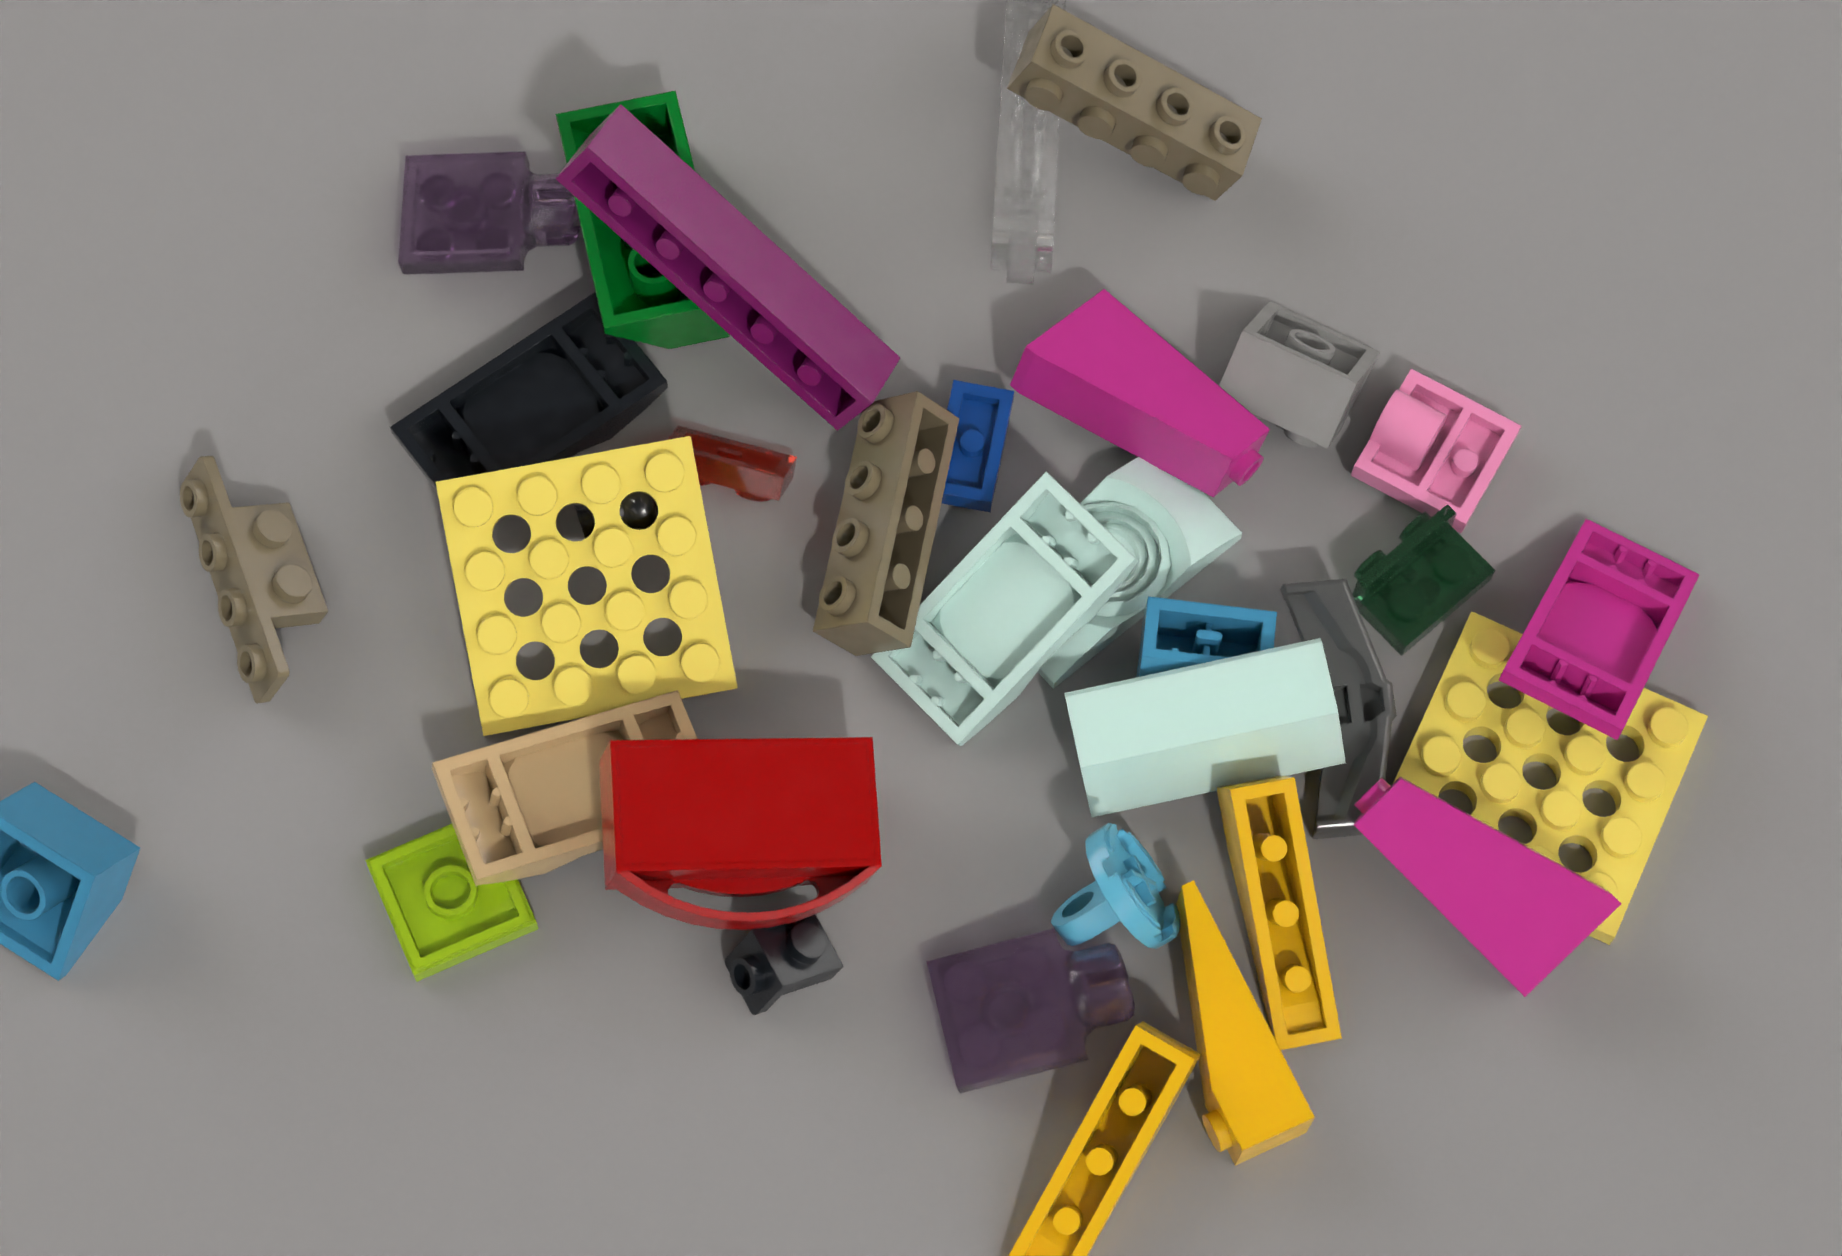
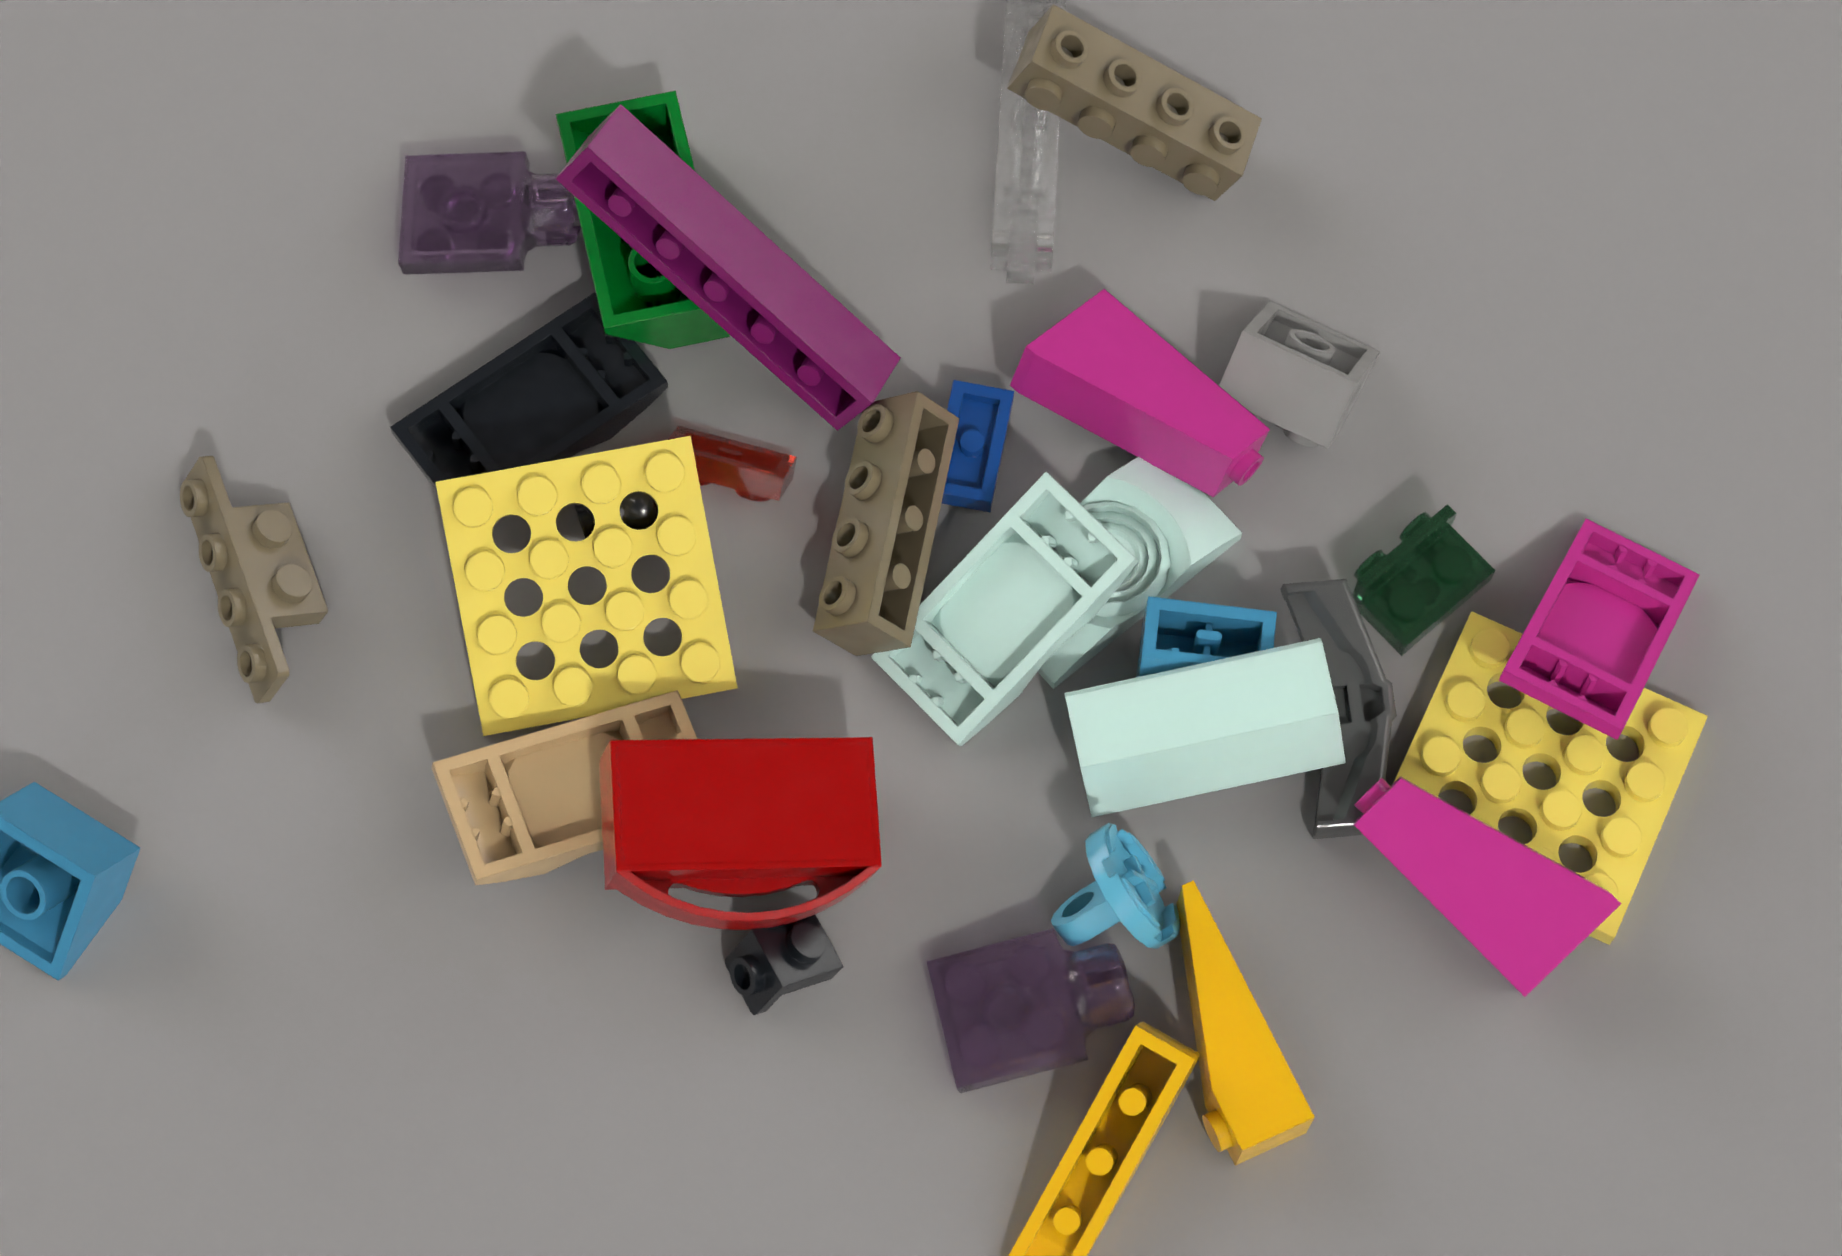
(439, 908): lime tile -> none
(1280, 908): yellow slope -> none
(1435, 449): bright pink plate -> none

